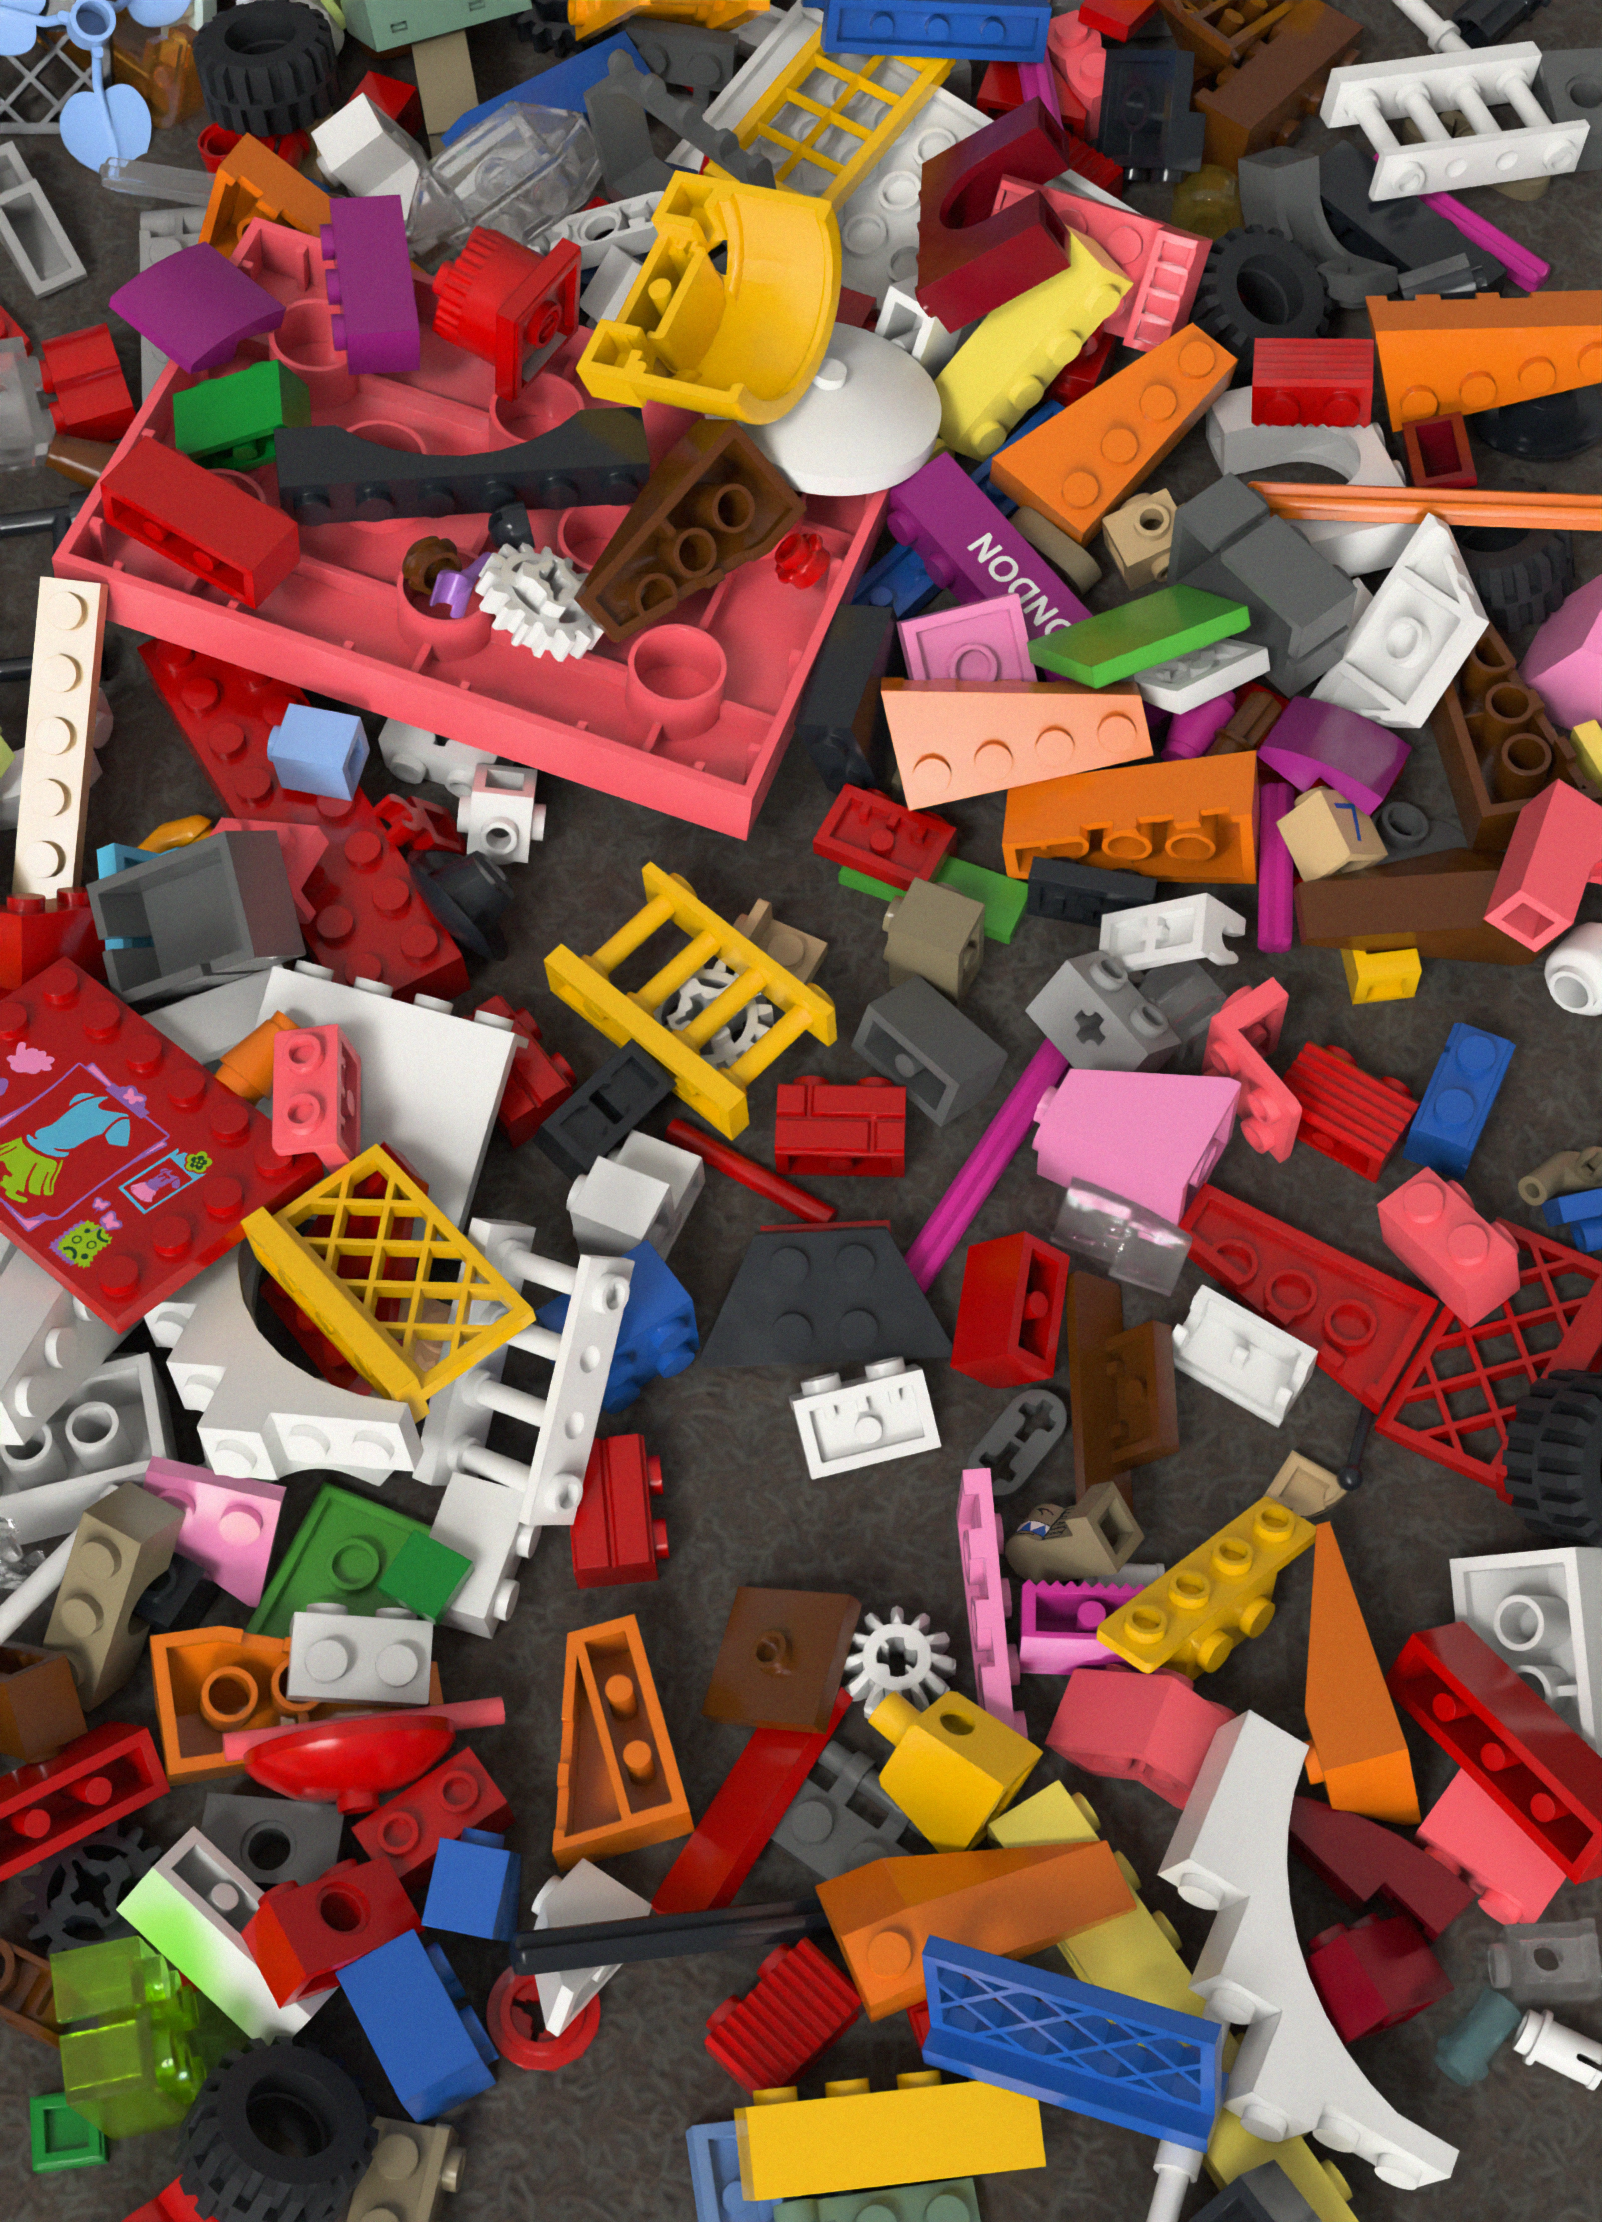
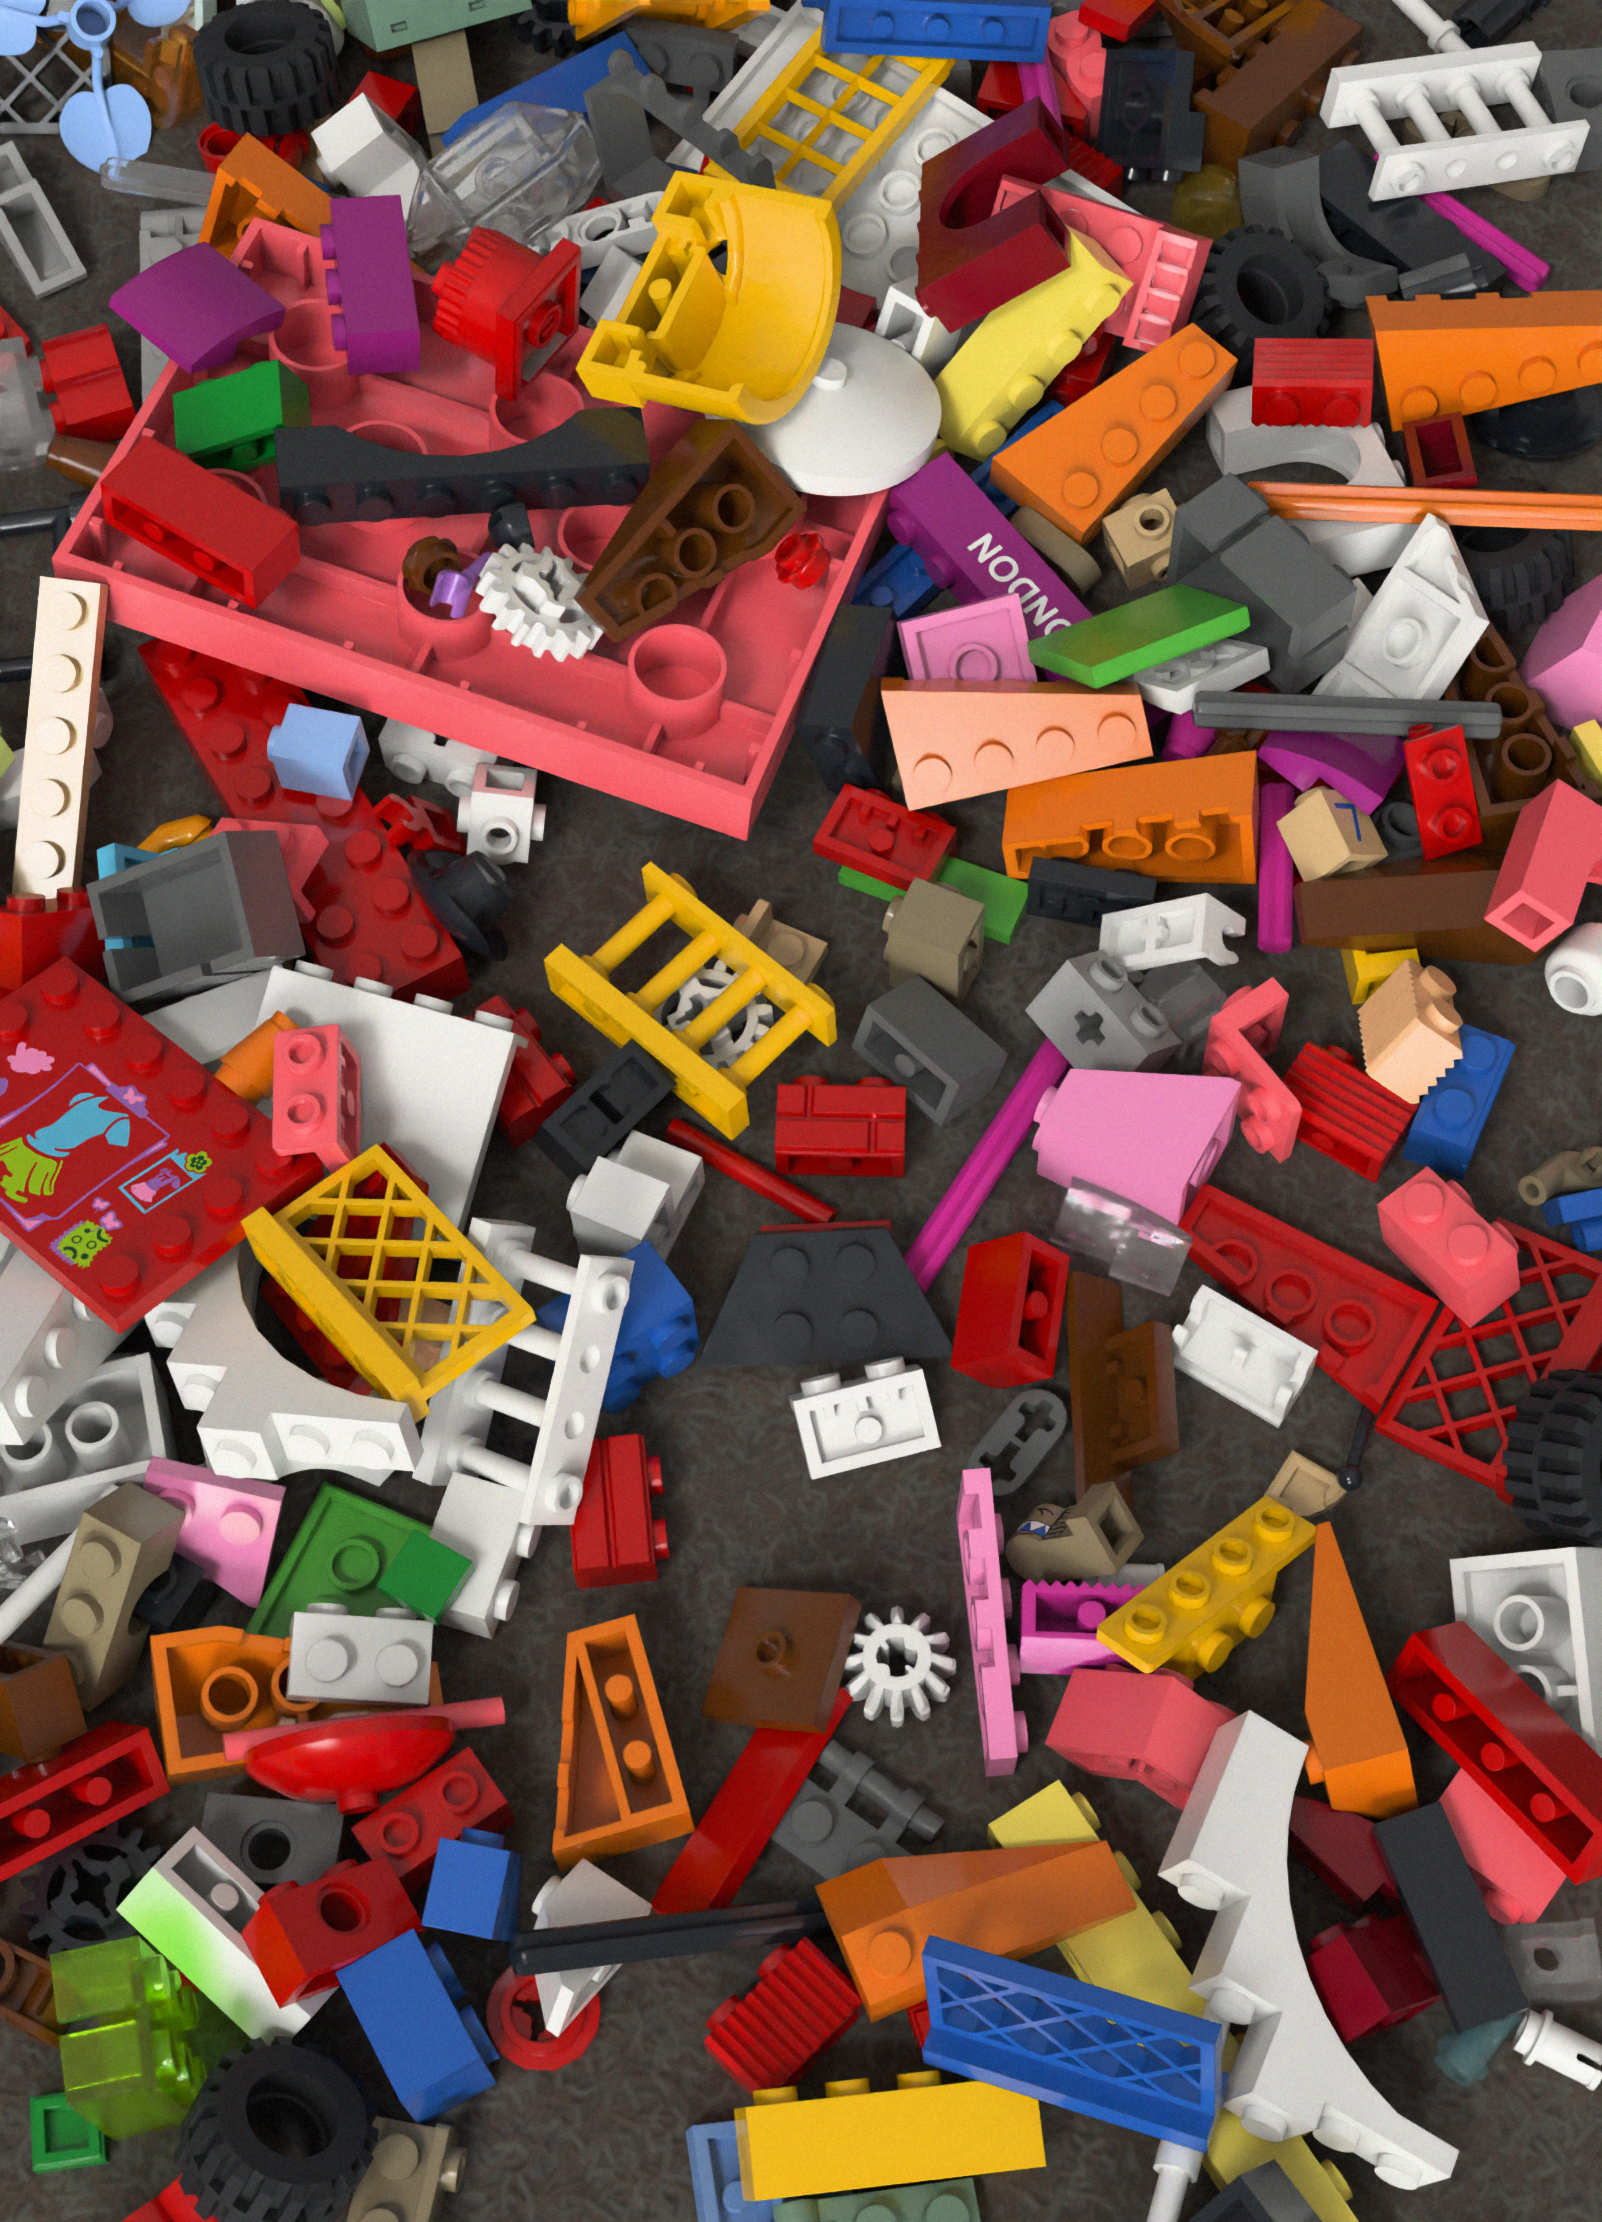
(951, 1767): yellow torso -> none
(1341, 714): none -> dark grey axle
(1411, 1030): none -> light nougat brick
(1441, 789): none -> red hinge
(1449, 1918): none -> black tile

